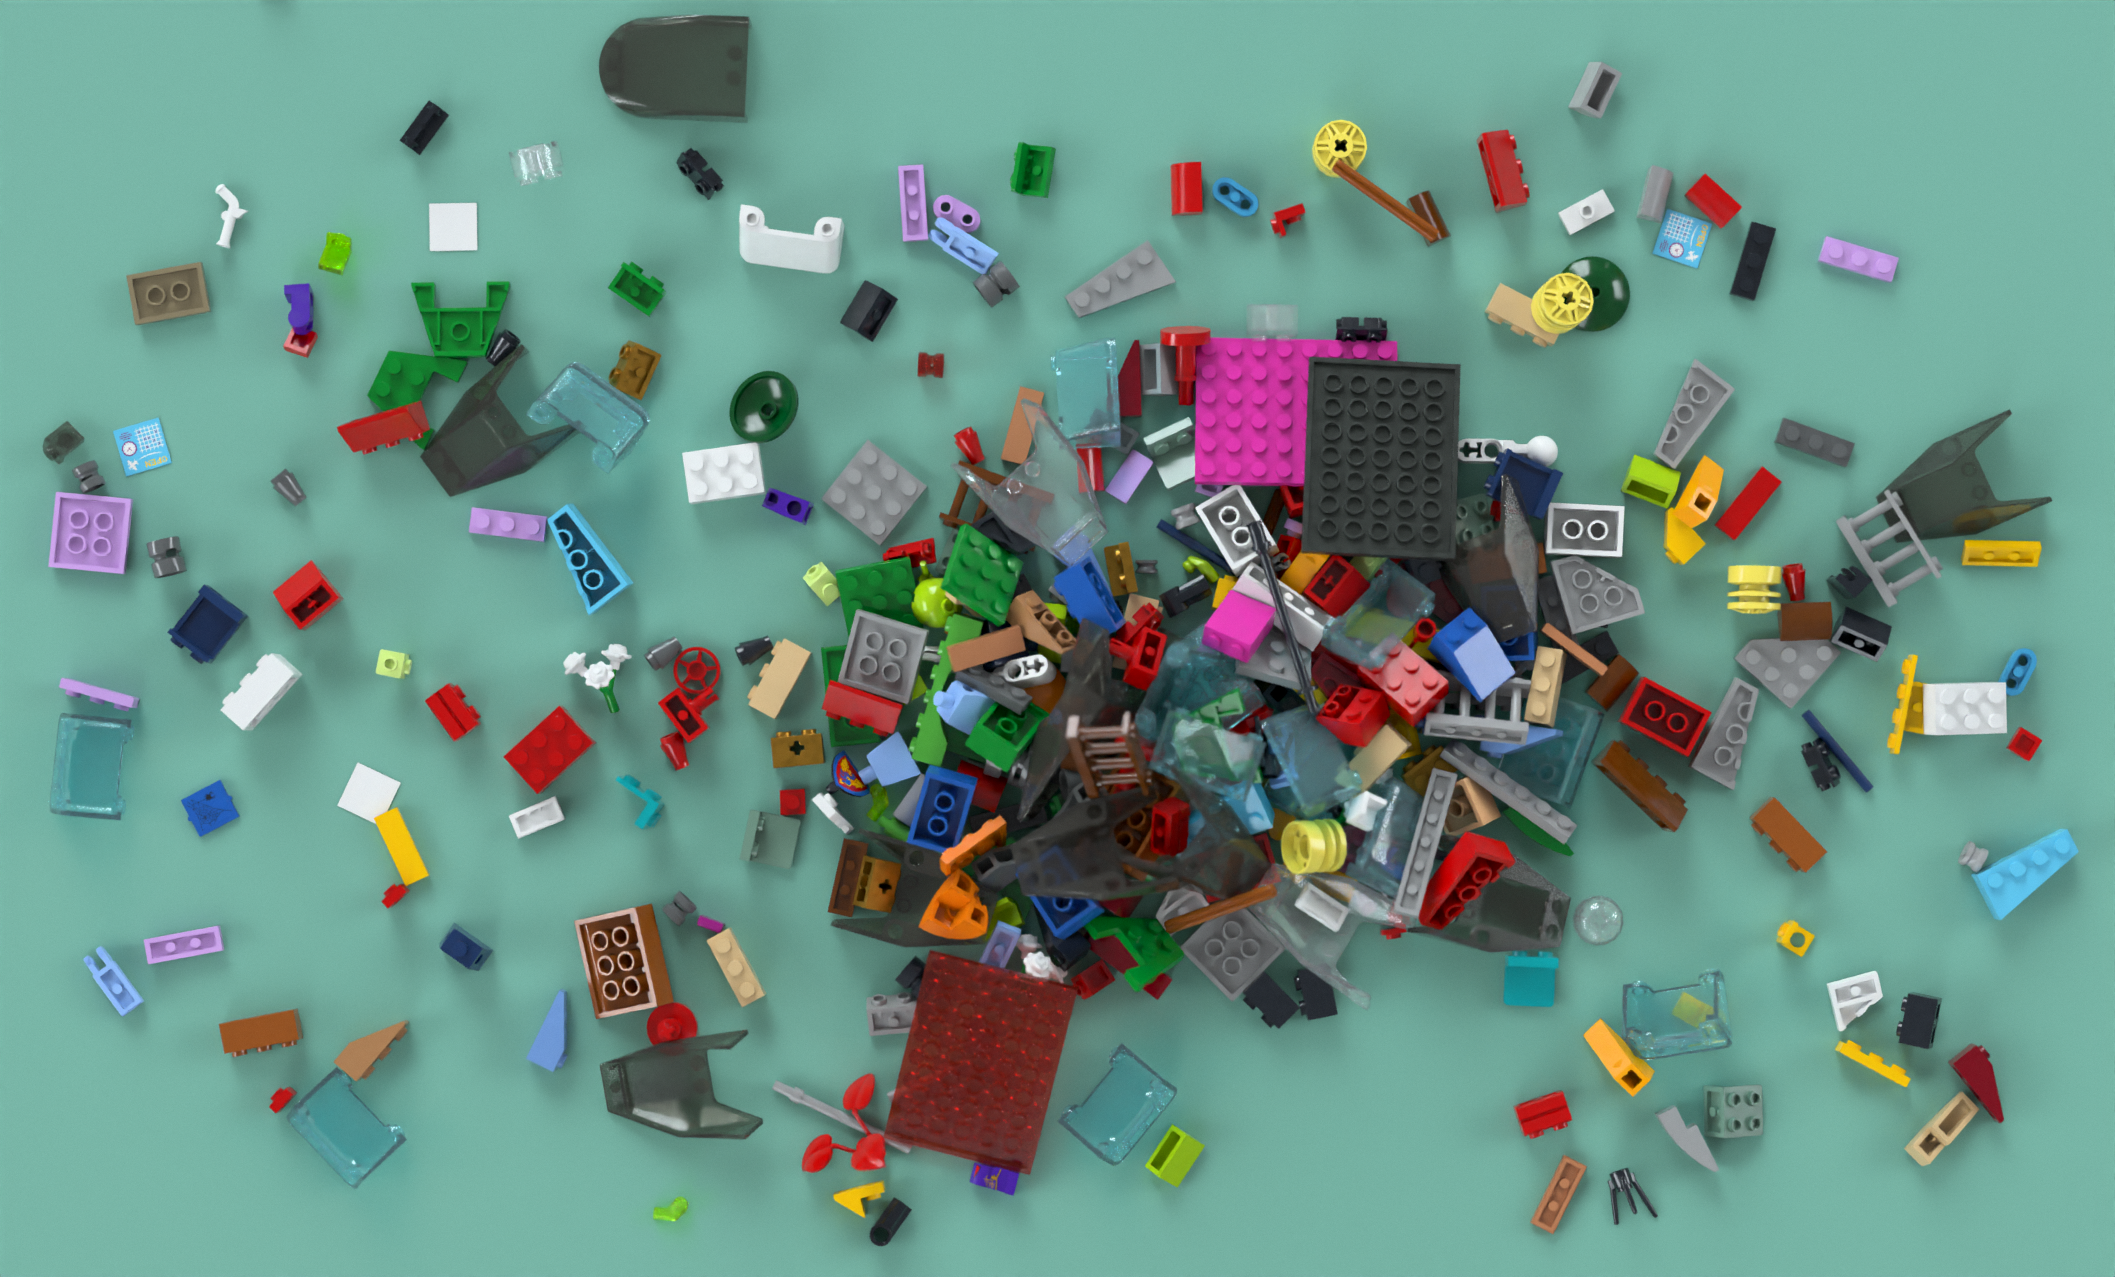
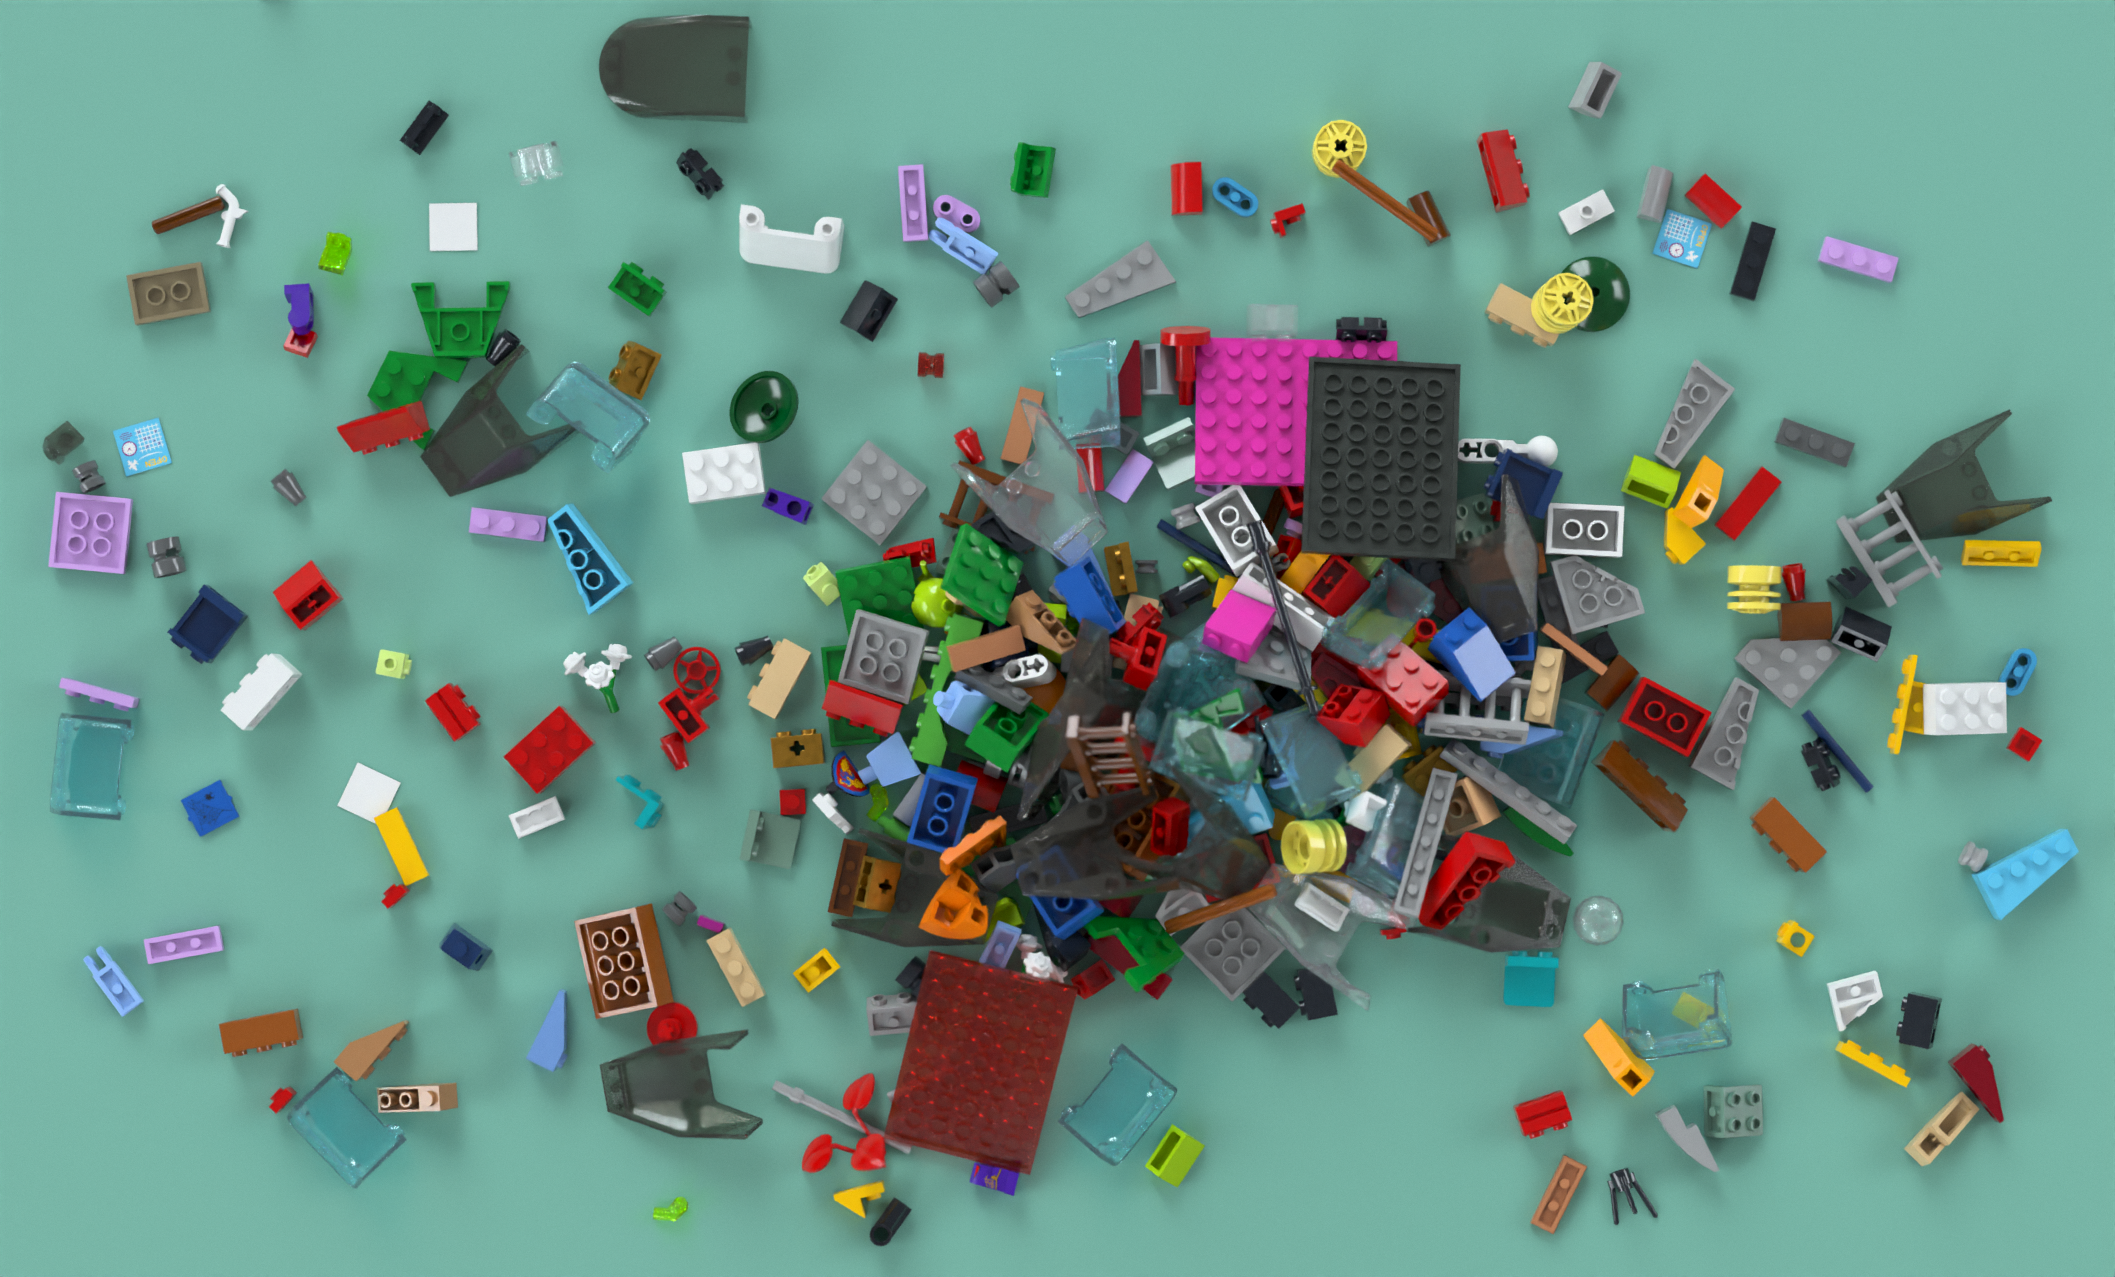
(188, 215): none -> reddish brown axle
(417, 1098): none -> medium nougat slope
(816, 970): none -> yellow slope

